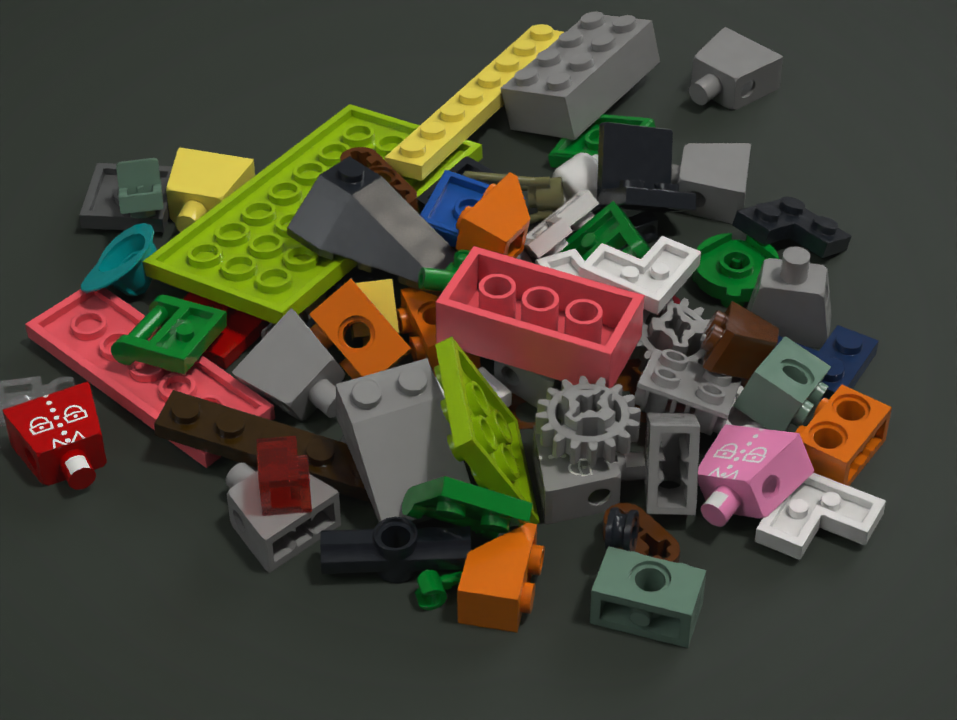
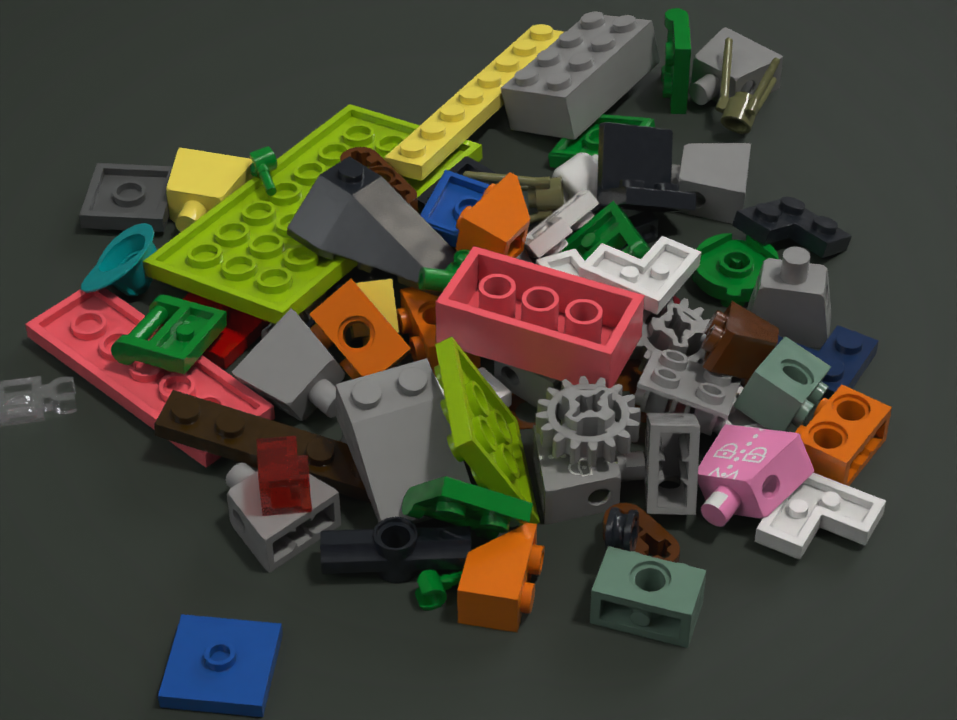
(58, 436): red torso -> none
(139, 187): sand green bracket -> none
(221, 665): none -> blue plate
(263, 163): none -> green hand
(677, 60): none -> green plate
(742, 108): none -> olive plant

